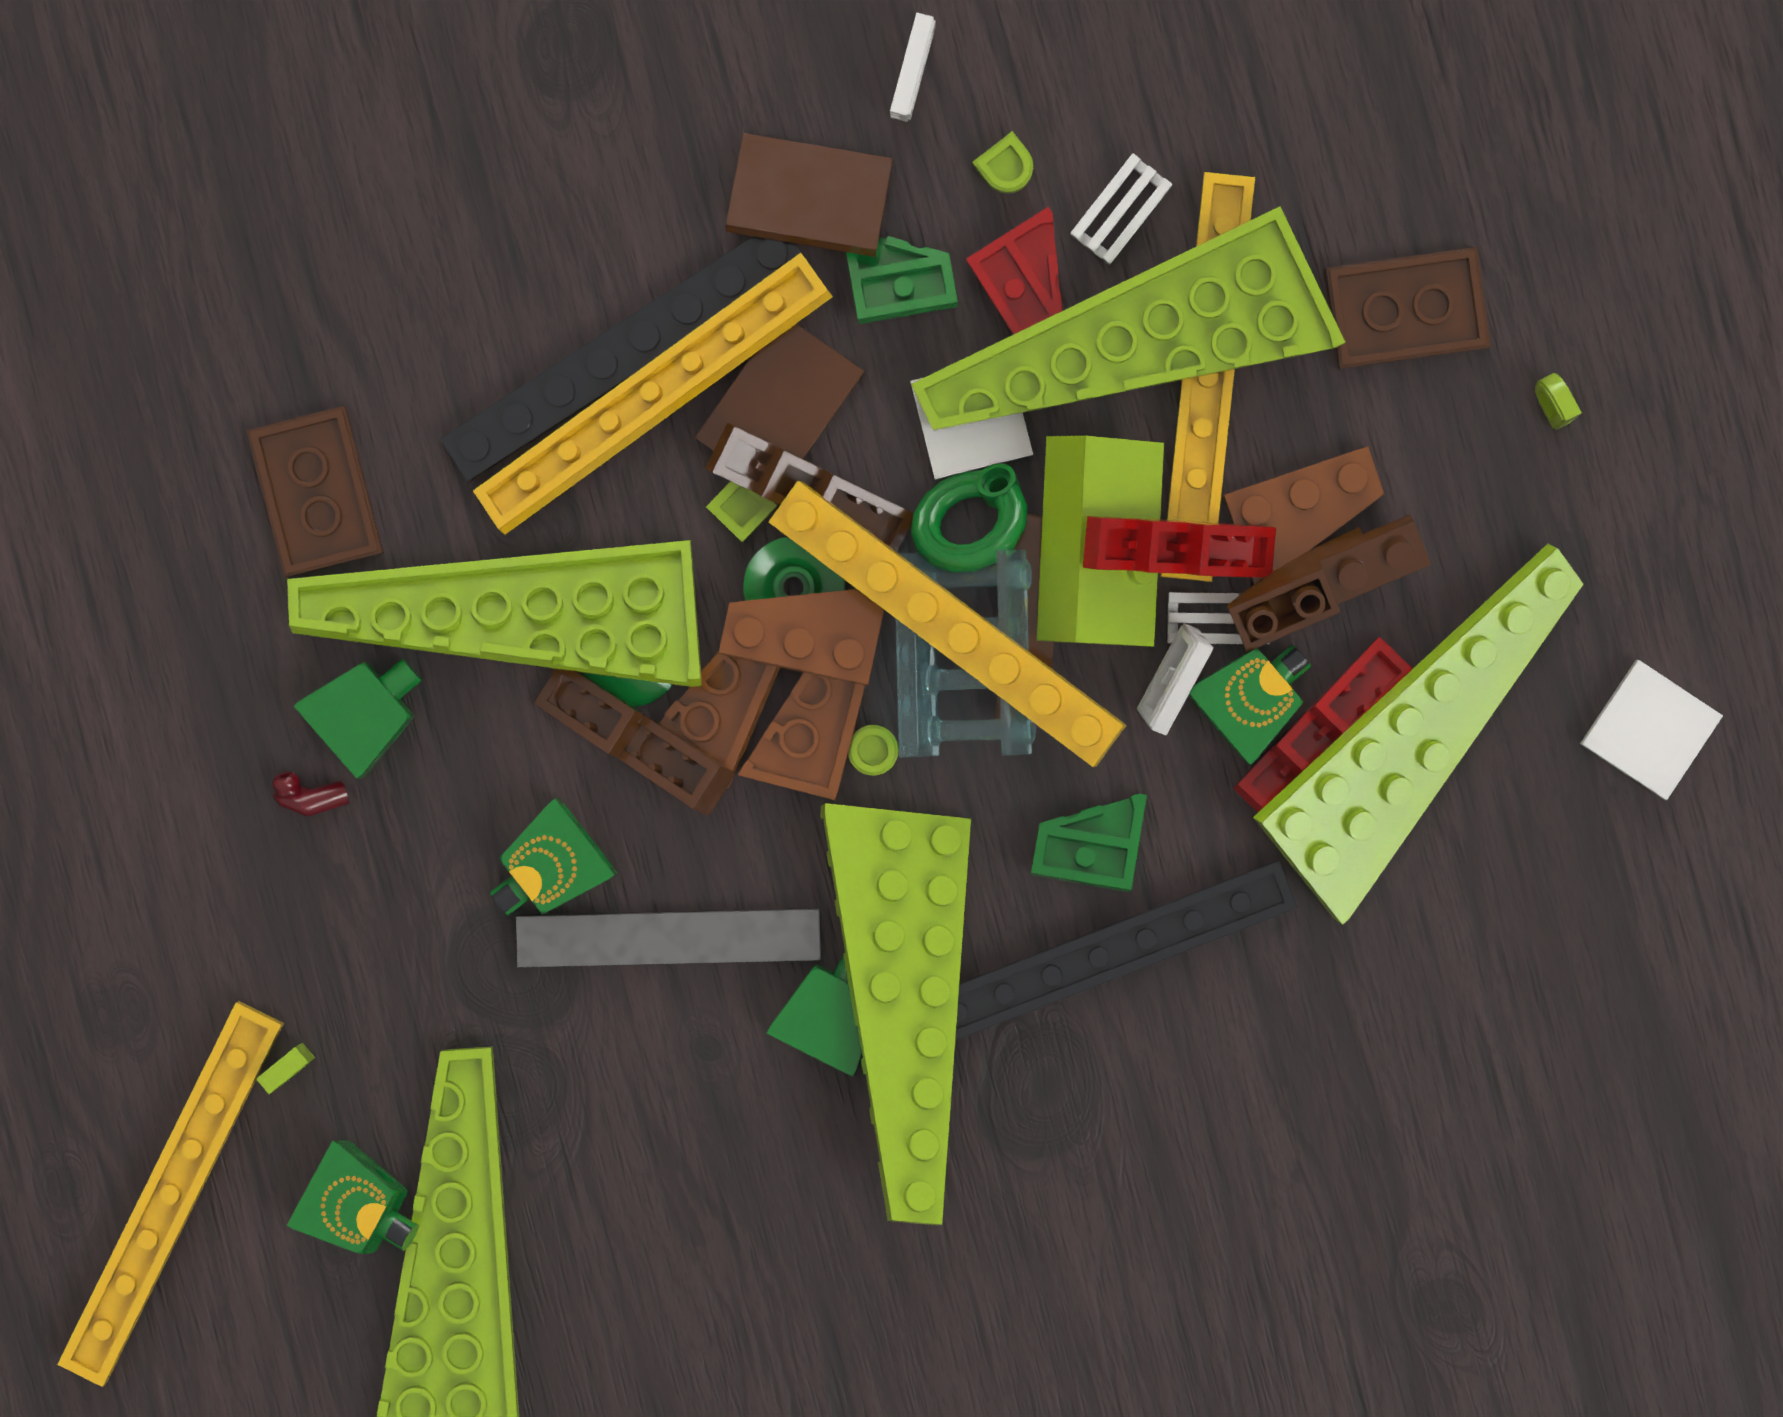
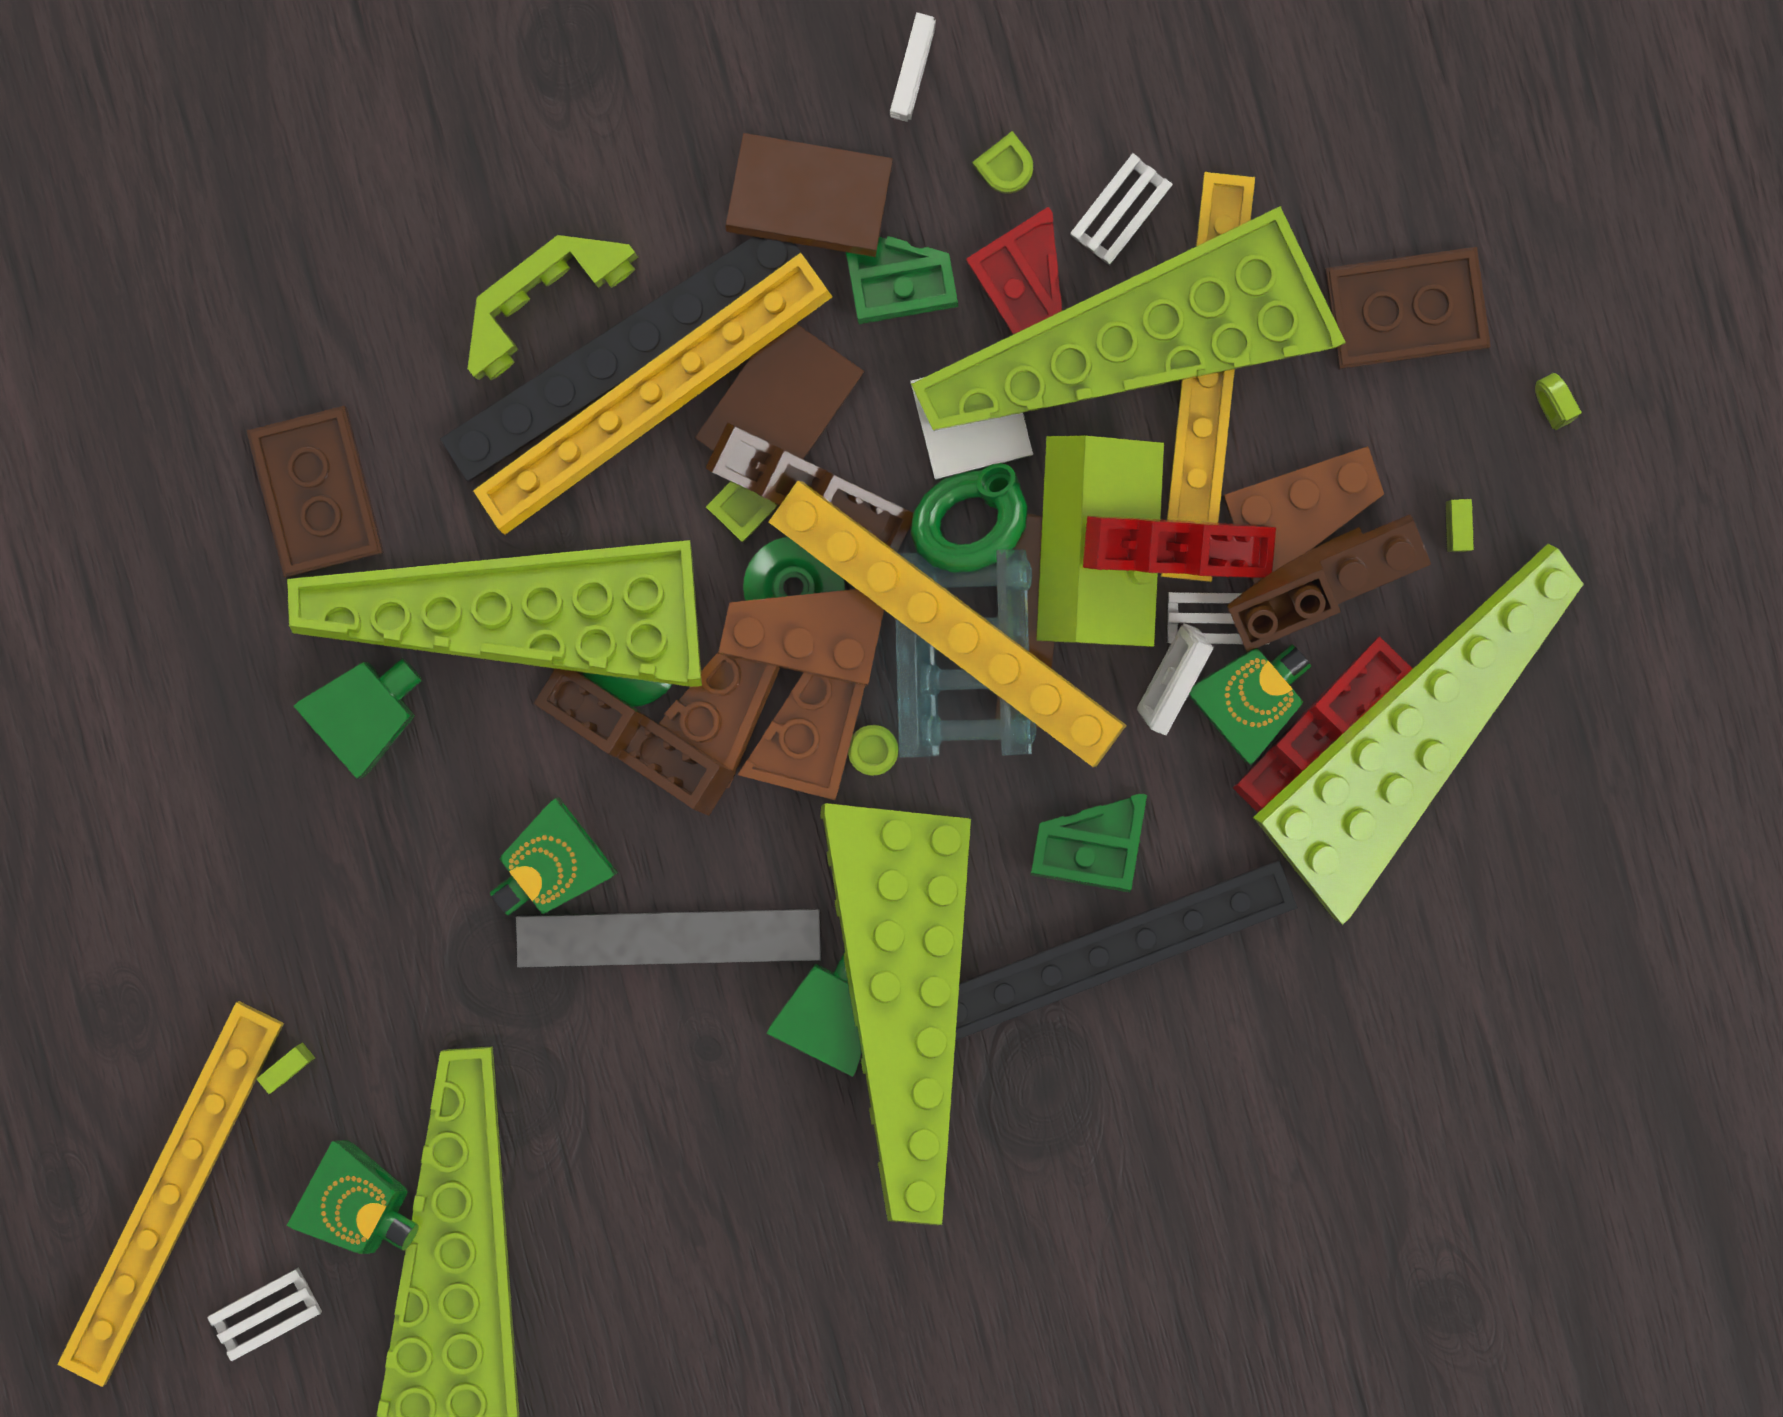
(226, 1334): none -> white tile
(307, 801): dark red arm -> none
(490, 344): none -> lime slope
(1459, 525): none -> lime tile
(1651, 729): white tile -> none

